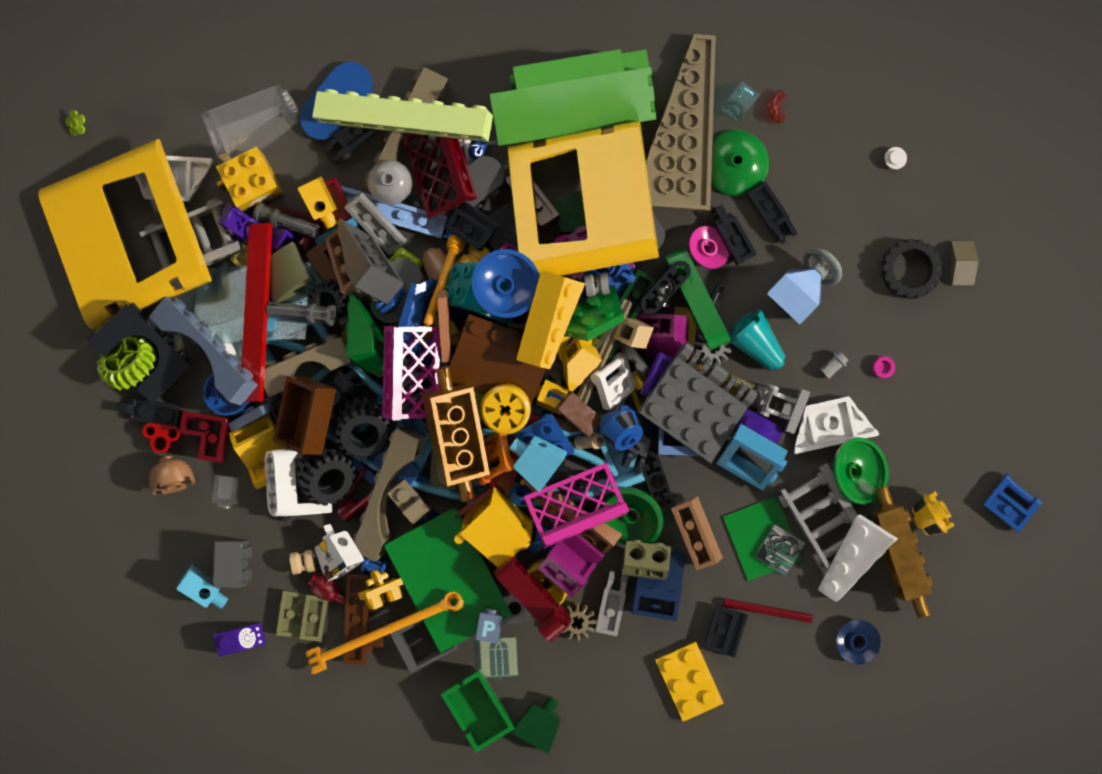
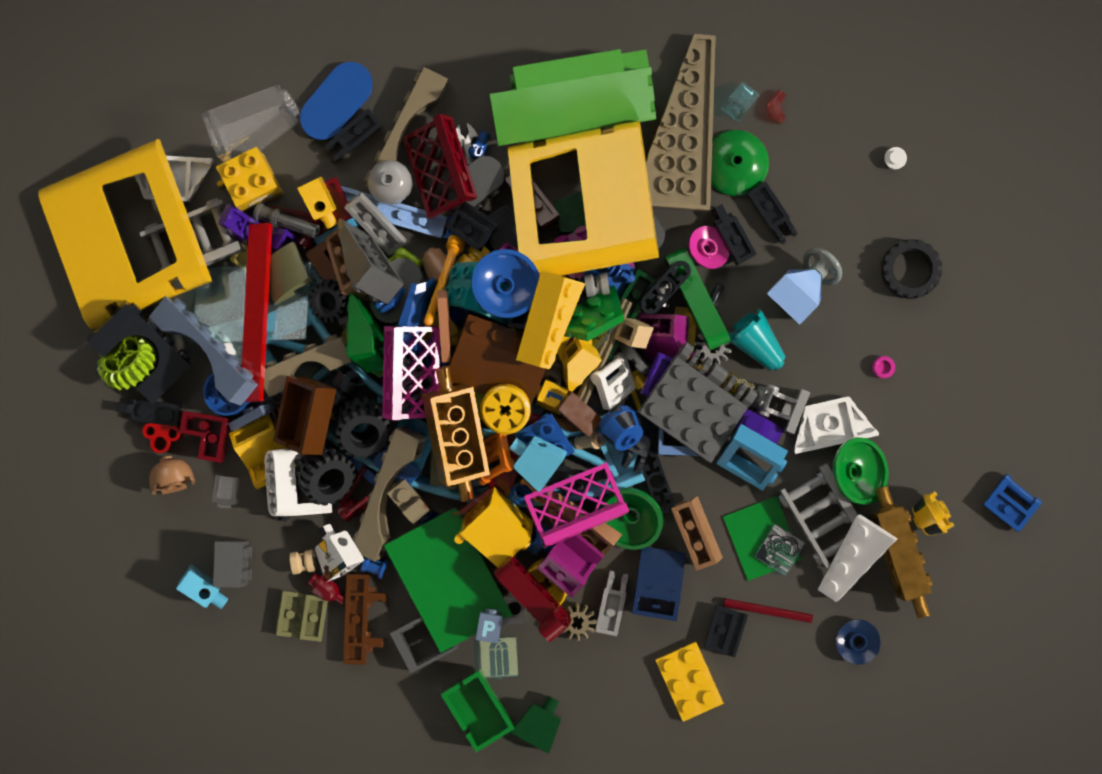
(75, 123): lime plant -> none
(239, 639): dark purple slope -> none
(311, 313): dark grey pin -> none
(321, 657): light orange hinge -> none
(390, 587): yellow hips -> none
(403, 116): yellowish green brick -> none
(646, 566): olive brick -> none
(834, 365): light grey pin -> none
(963, 263): dark tan slope -> none

